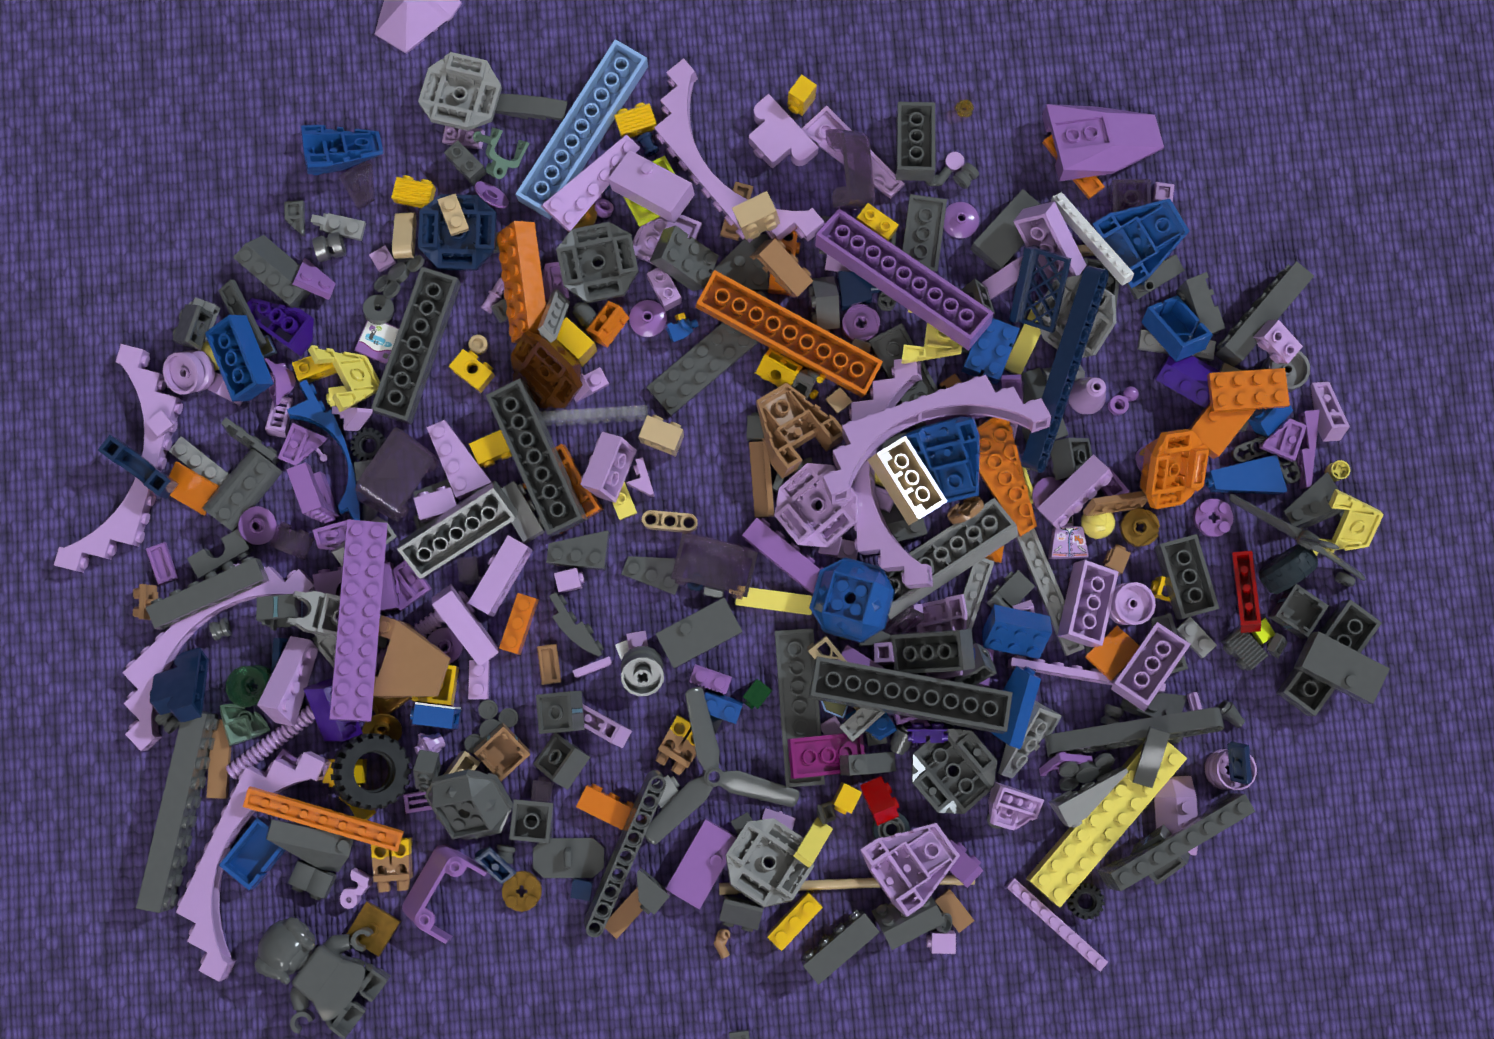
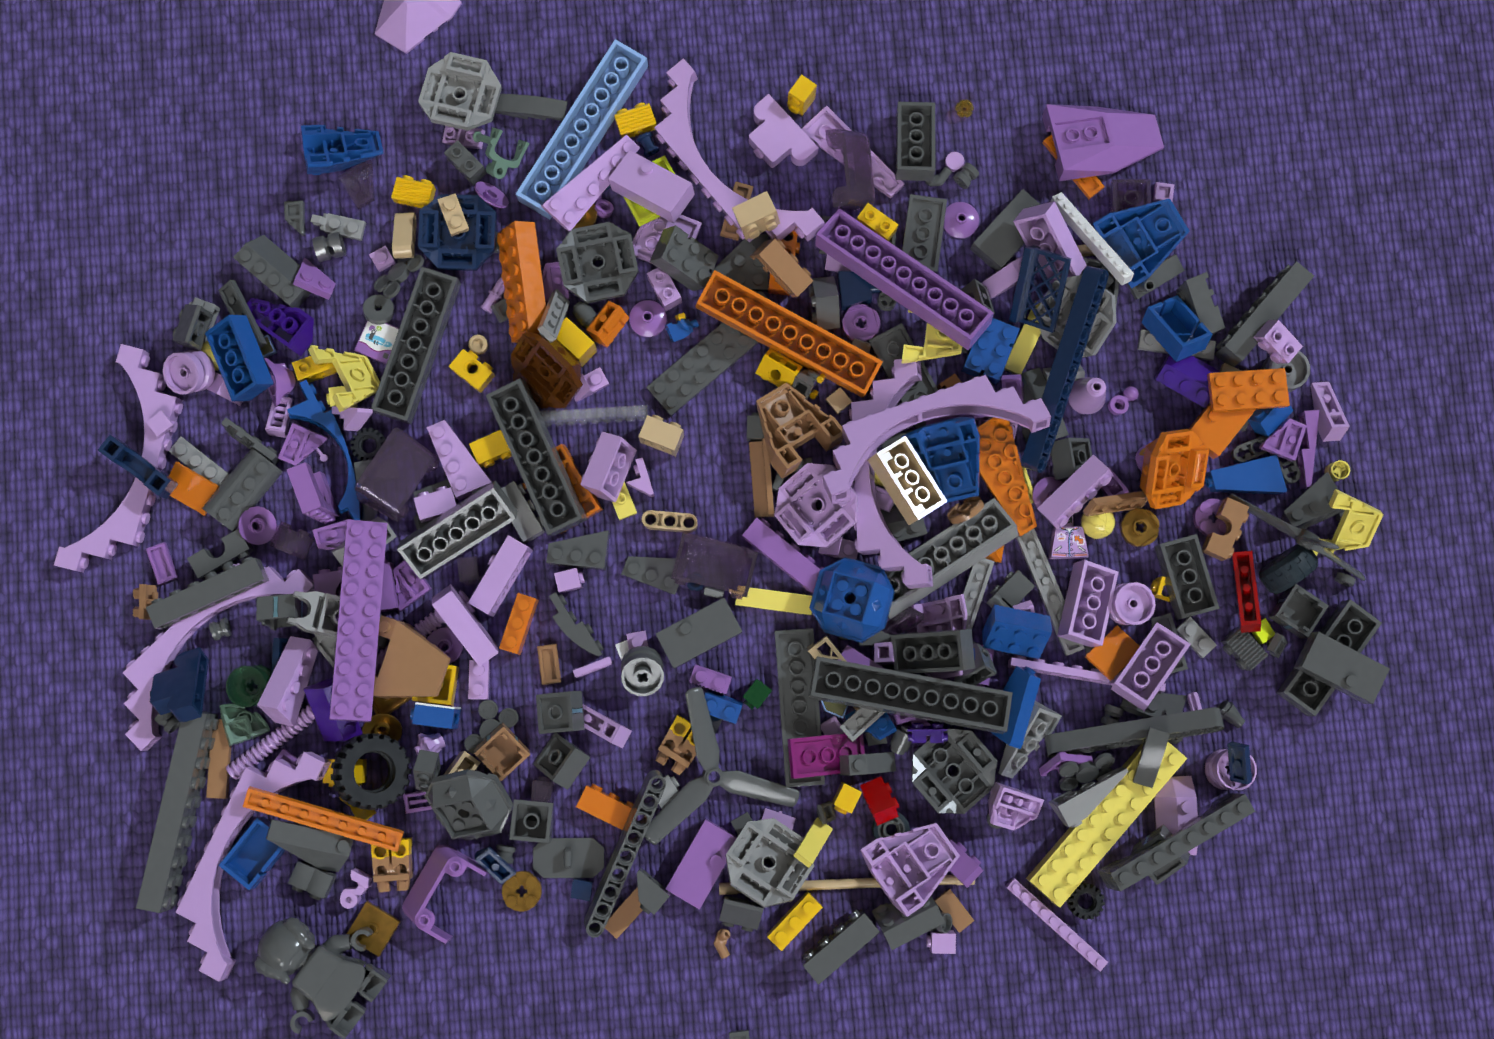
(1117, 558): medium nougat window -> none
(1233, 515): none -> medium nougat arch

